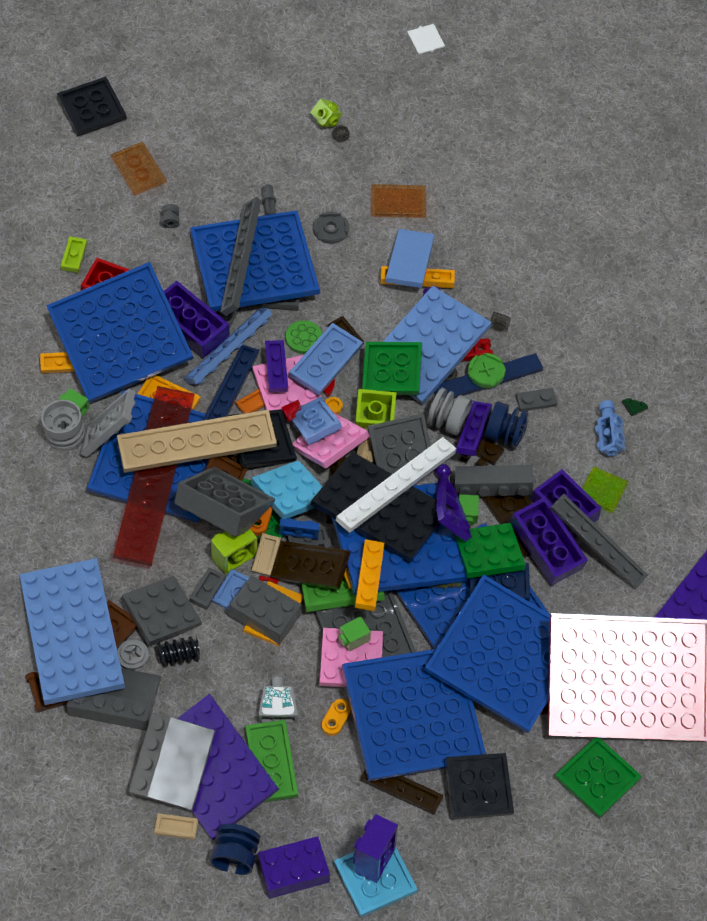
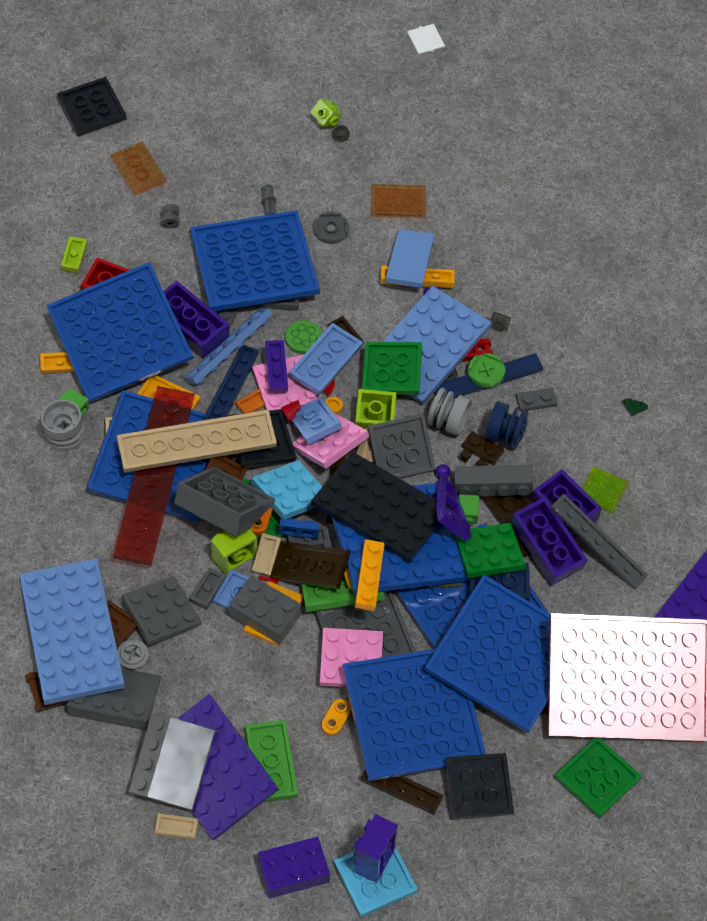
(108, 422): light grey plate -> none
(178, 651): black piece -> none
(237, 846): dark blue wheel -> none
(240, 256): dark grey plate -> none
(278, 703): torso -> none
(354, 634): bright green brick -> none
(395, 485): white plate -> none
(474, 428): dark purple plate -> none
(610, 430): medium blue brick -> none

